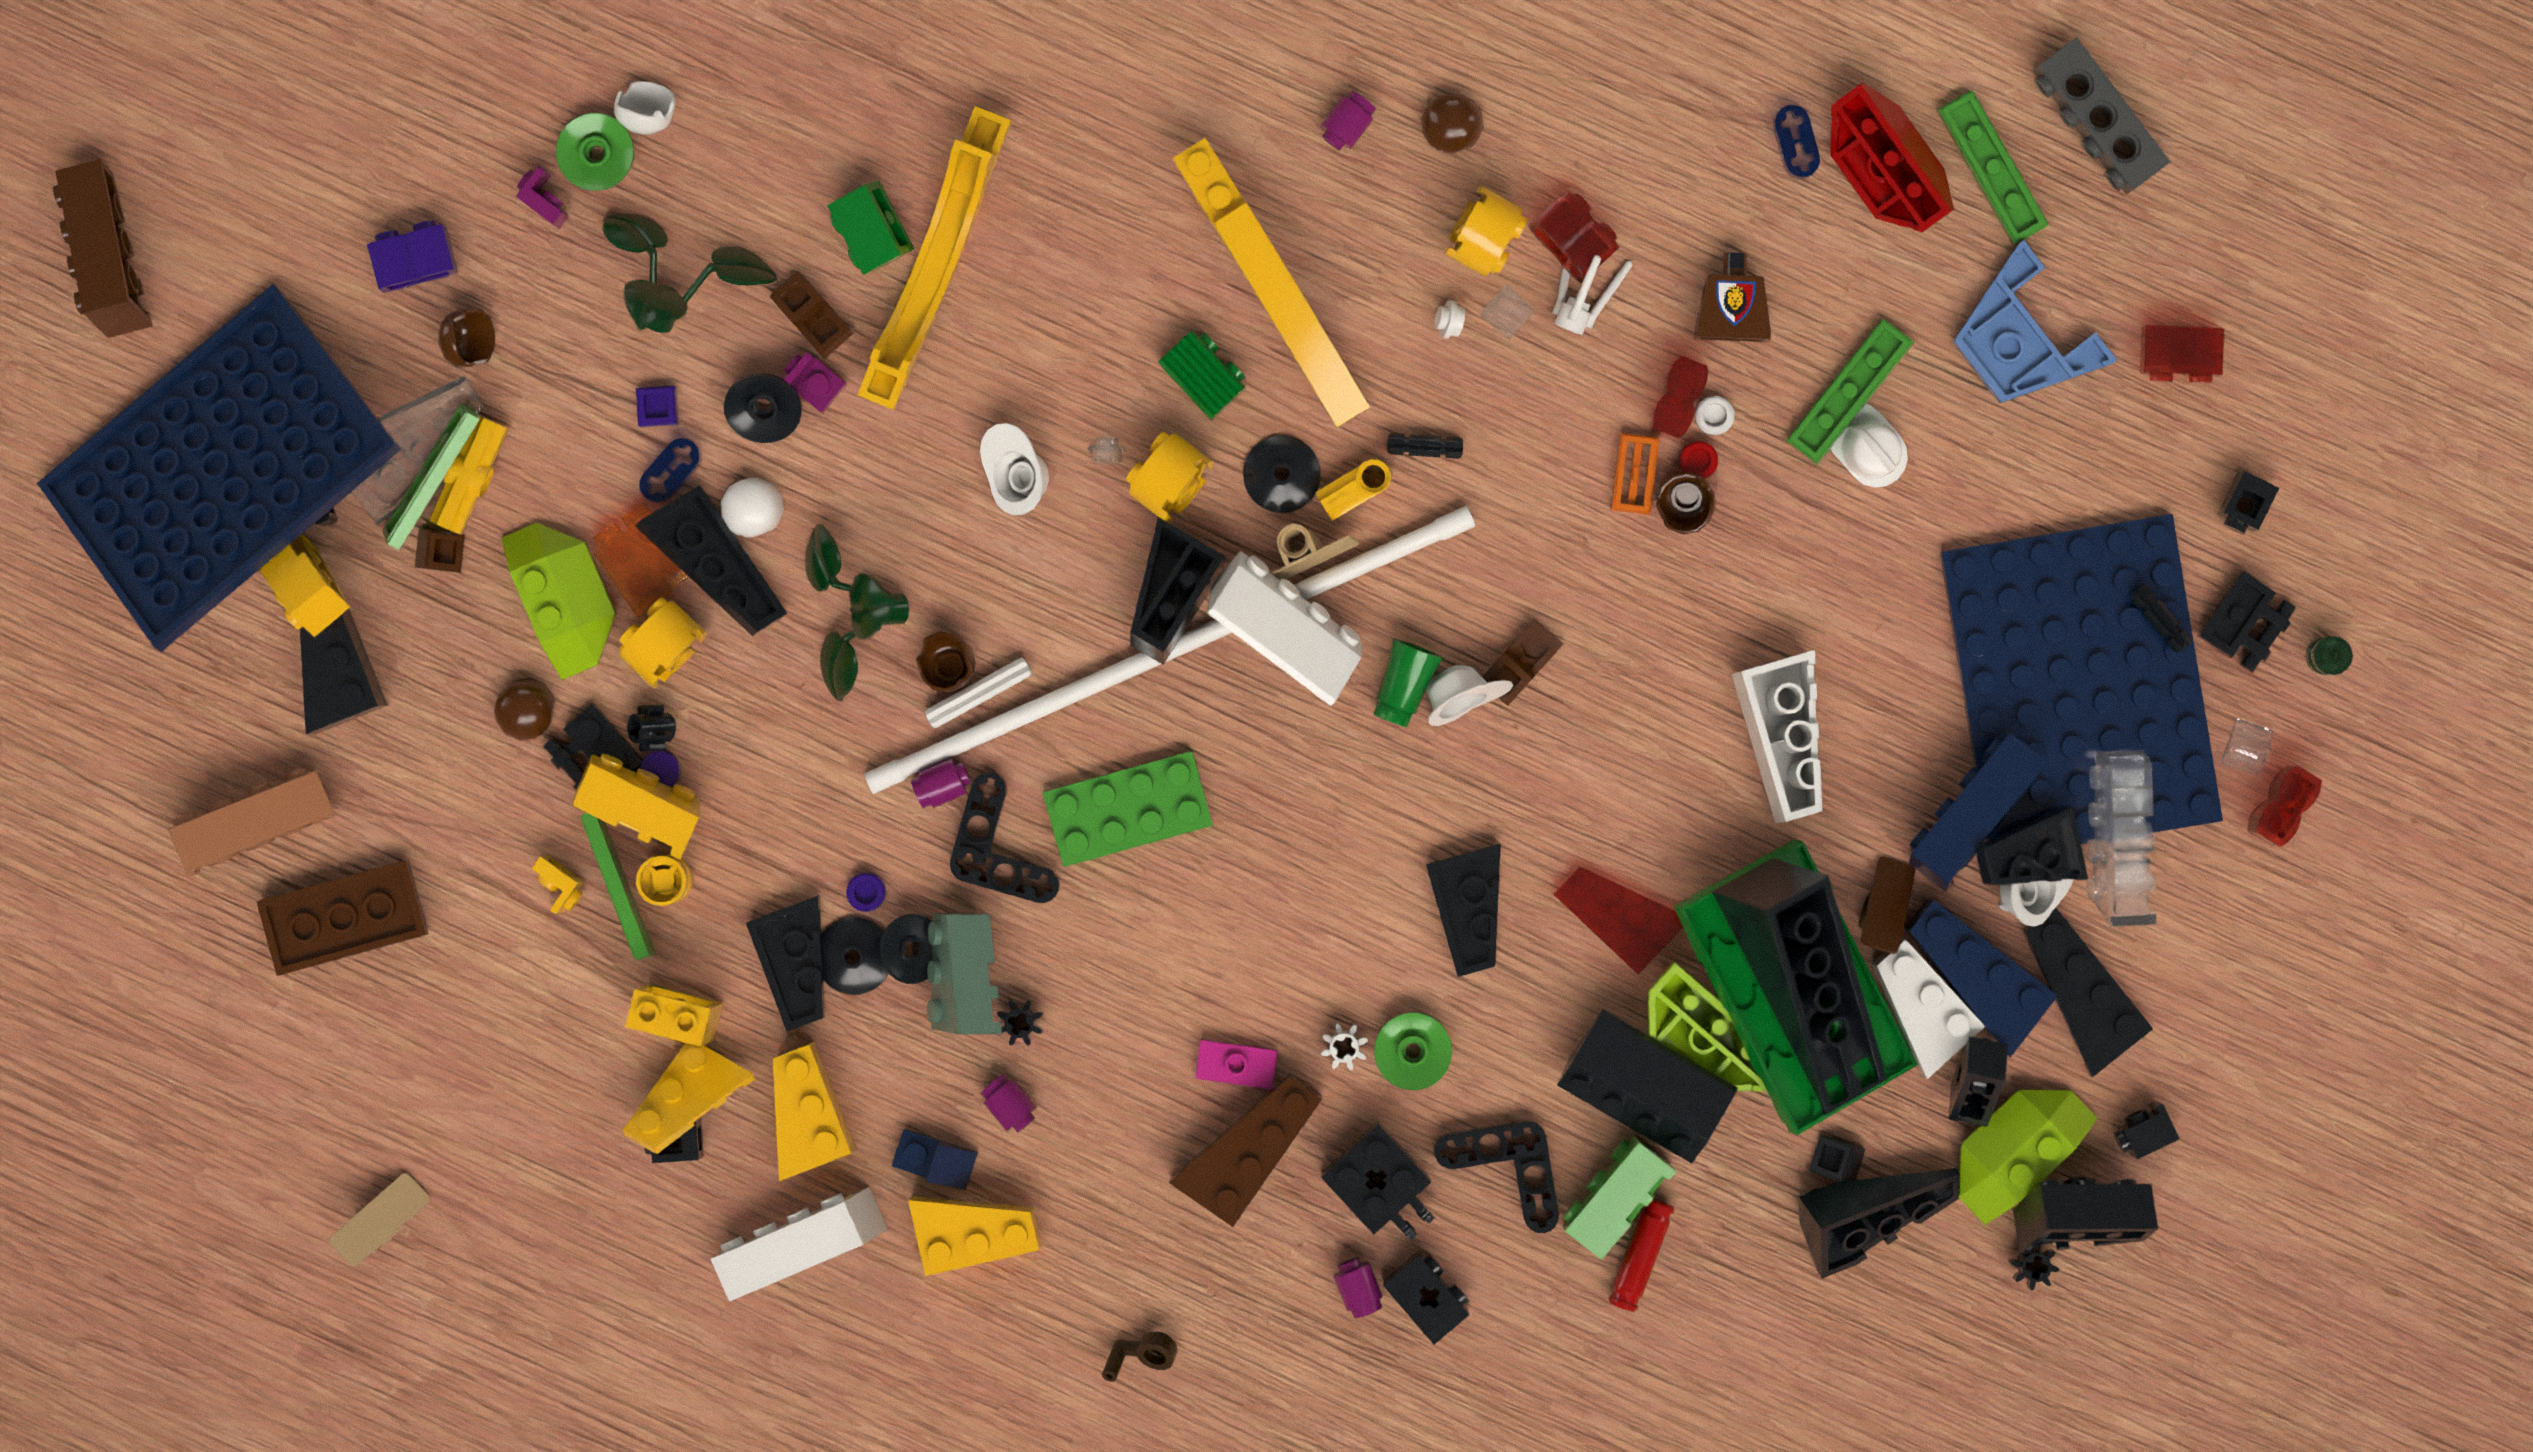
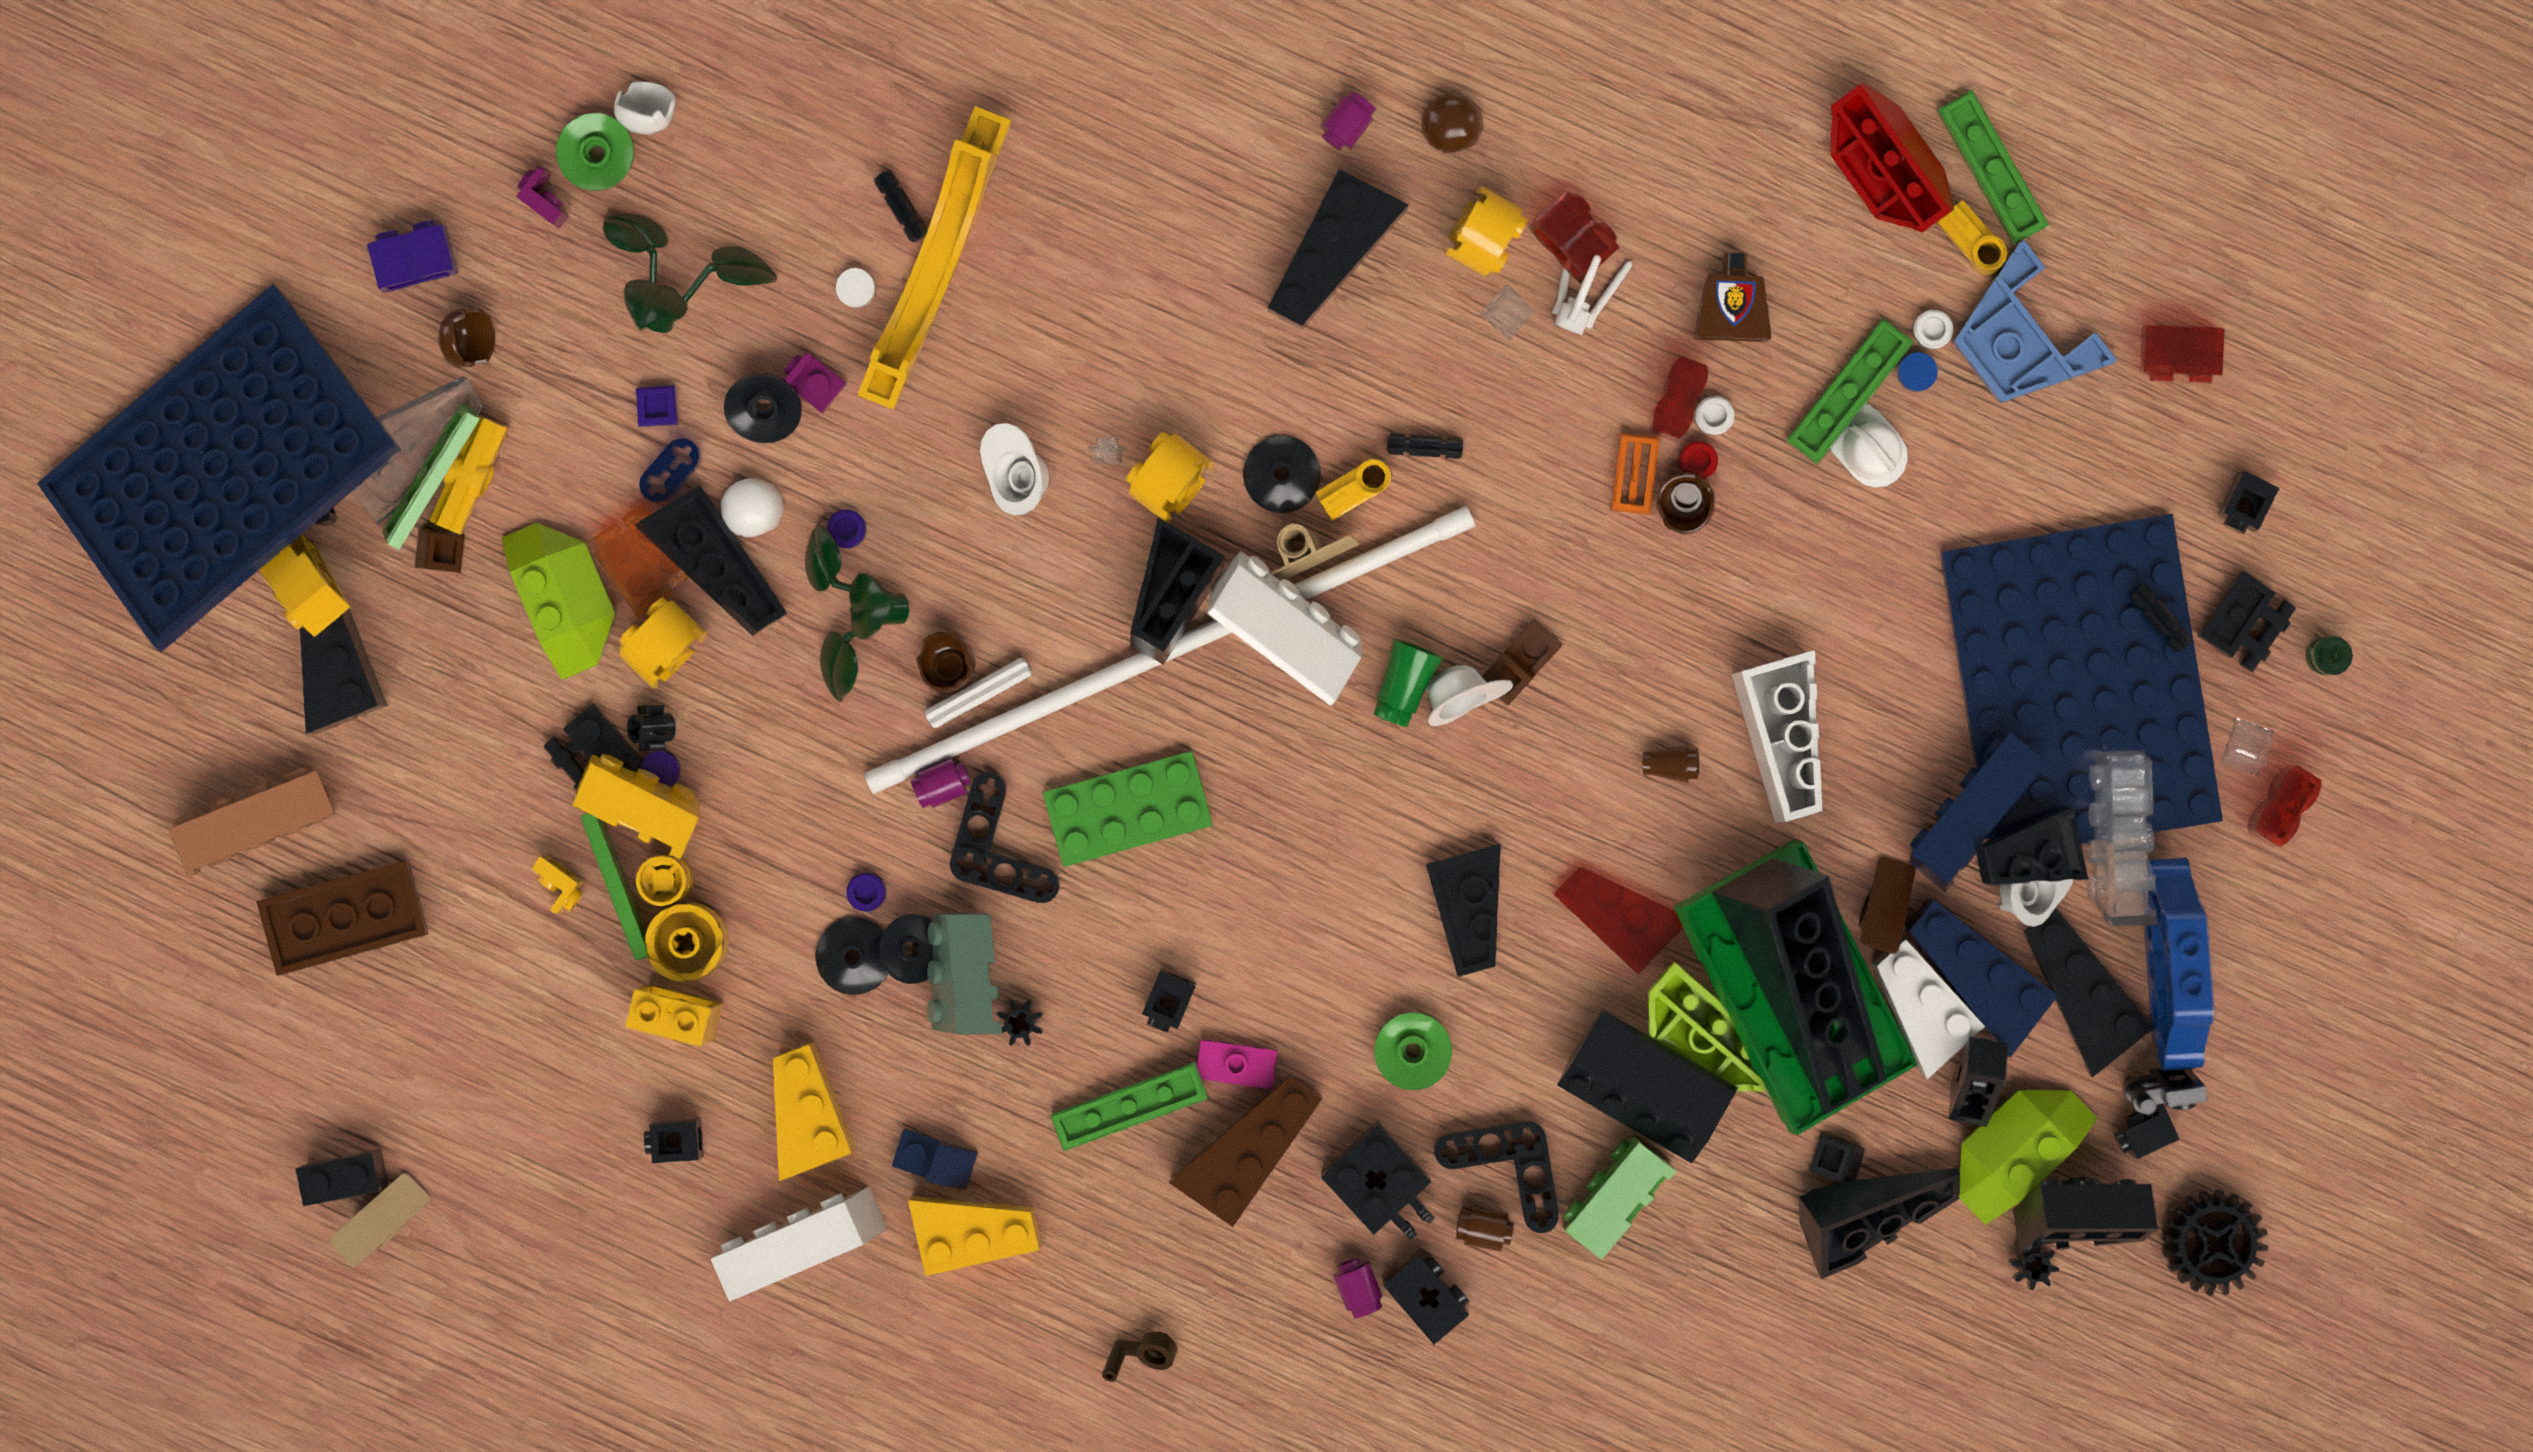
(99, 249): reddish brown wedge -> none
(342, 1177): none -> black brick
(524, 709): reddish brown hair -> none
(665, 947): none -> yellow brick
(684, 1093): yellow wing -> none
(792, 960): black wing -> none
(811, 314): reddish brown slope -> none
(847, 528): none -> dark purple tile
(855, 288): none -> white tile
(870, 227): green brick -> none
(901, 206): none -> black axle
(1009, 1103): magenta brick -> none
(1129, 1106): none -> bright green tile
(1168, 985): none -> black brick
(1202, 374): green brick -> none
(1271, 282): yellow slope -> none
(1337, 241): none -> black wedge
(1340, 1036): white gear -> none
(1449, 319): white plate -> none
(1484, 1228): none -> reddish brown brick
(1641, 1255): red axle -> none
(1673, 763): none -> reddish brown cone
(1805, 139): clear blue beam -> none
(1917, 372): none -> blue tile
(1932, 329): none -> white tile
(1971, 234): none -> yellow piece
(2100, 94): dark grey brick -> none
(2175, 1088): none -> black plate
(2178, 967): none -> blue brick
(2226, 1229): none -> black gear

